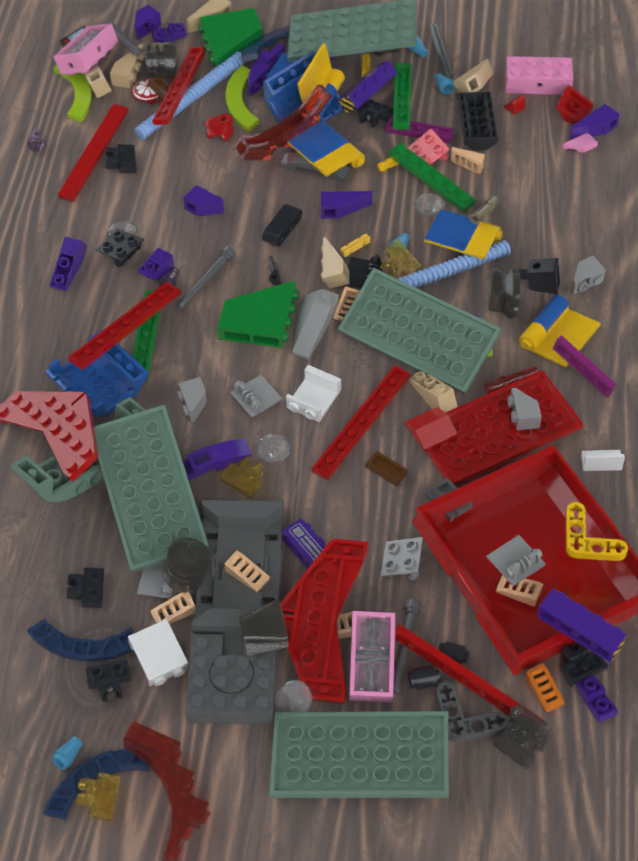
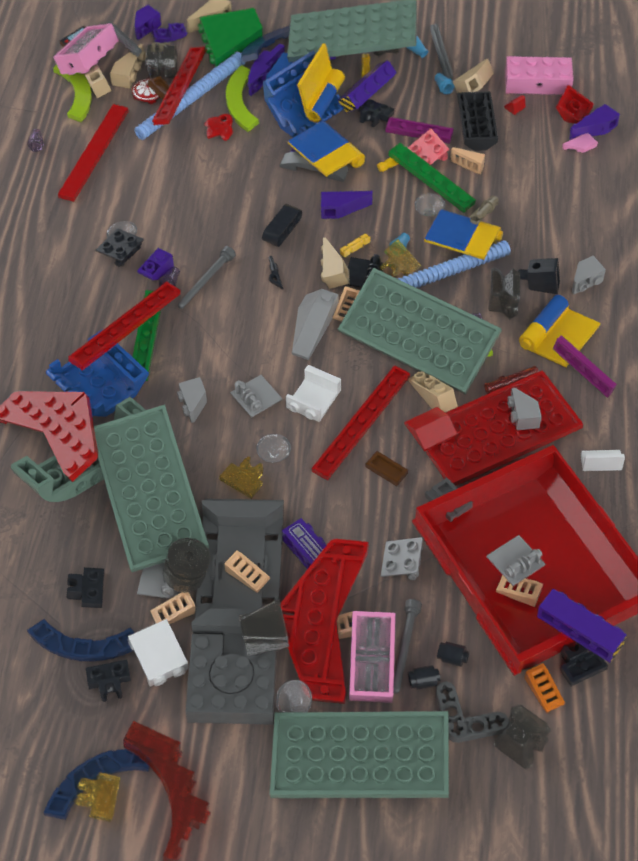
(66, 754): dark azure cone -> none
(68, 263): dark purple slope -> none
(121, 157): black plate -> none
(202, 202): dark purple slope -> none
(215, 457): dark purple slope -> none
(259, 316): green slope -> none
(263, 144): clear red arch -> none
(402, 96): green plate -> none
(455, 670): red tile -> none
(585, 543): yellow beam -> none
(595, 698): dark purple slope -> none

